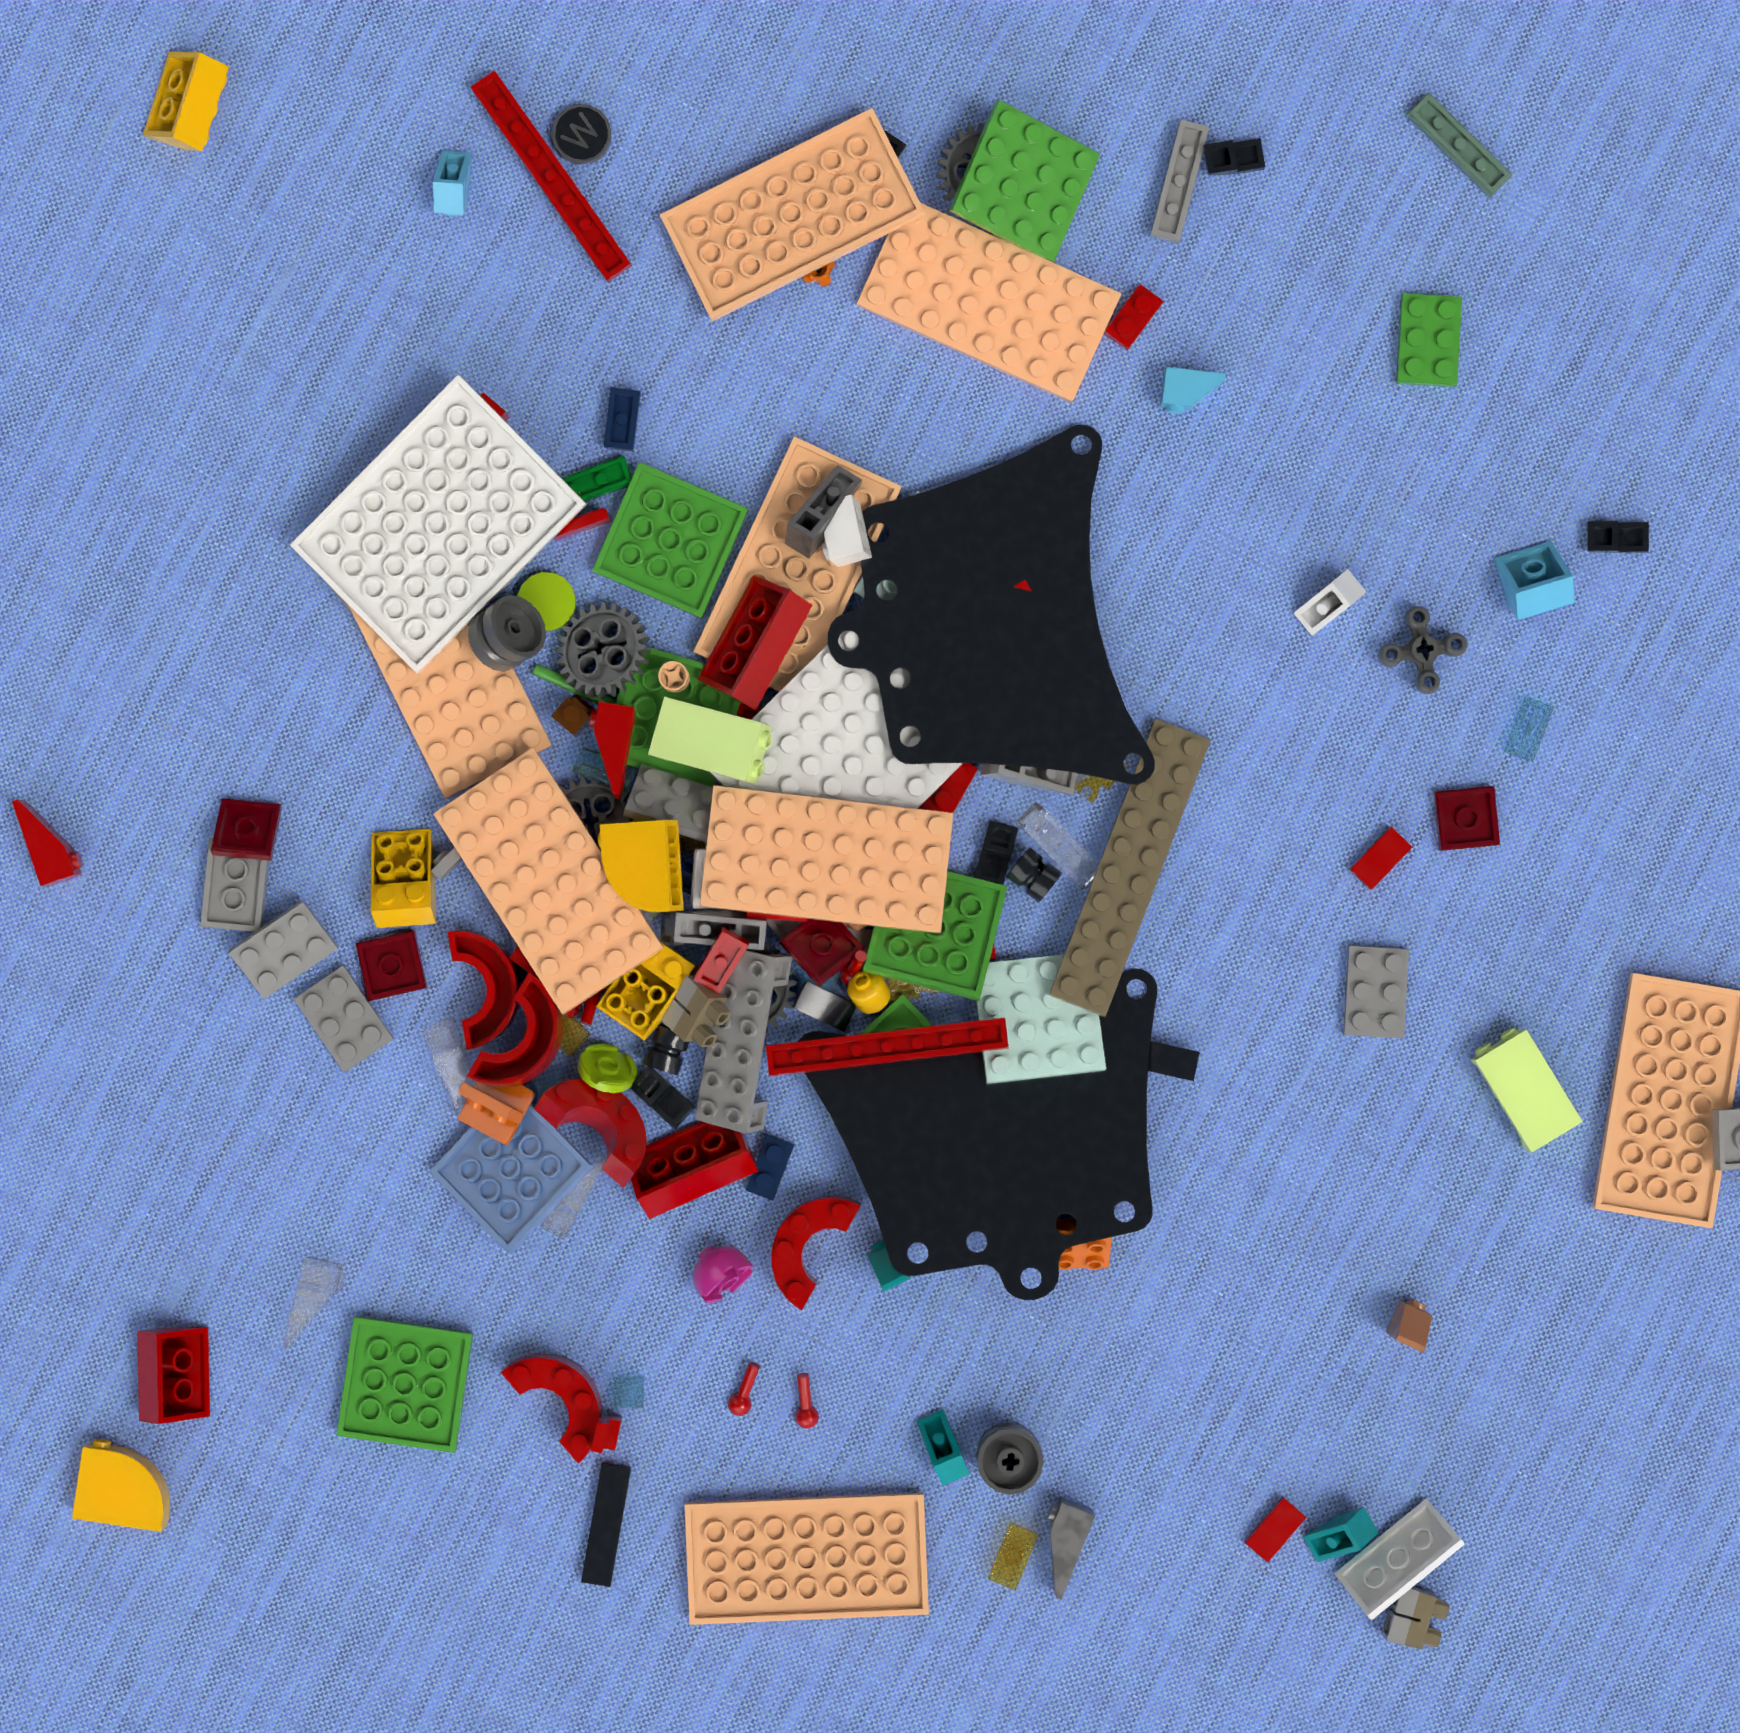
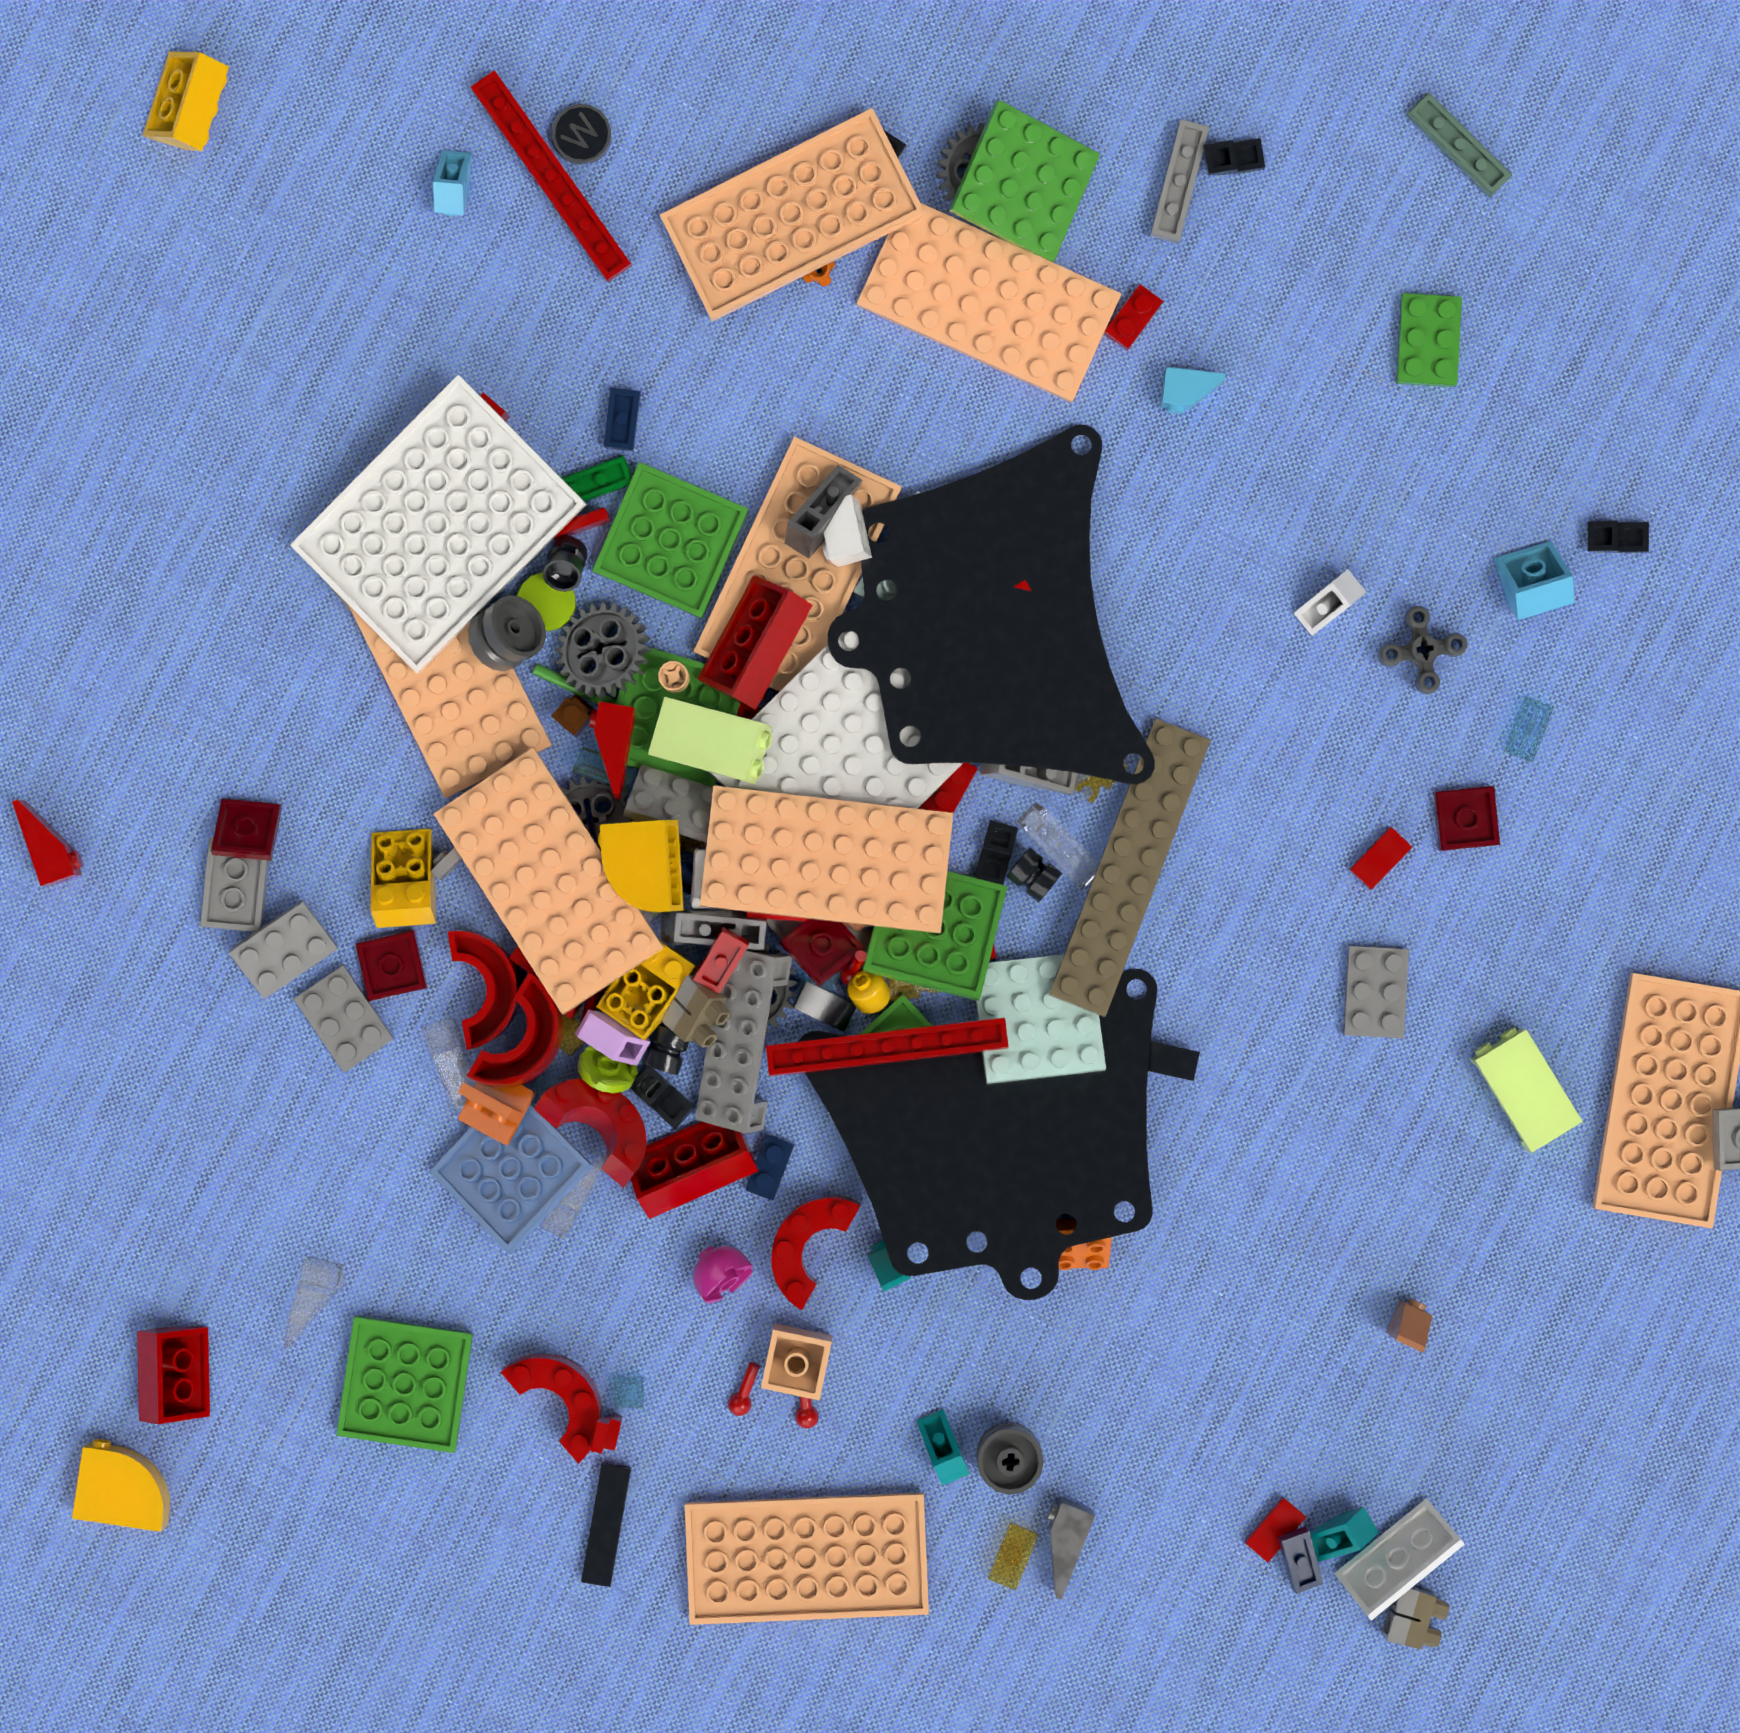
(565, 563): none -> black wheel
(611, 1038): none -> lavender slope
(796, 1361): none -> light nougat slope
(1300, 1560): none -> plate

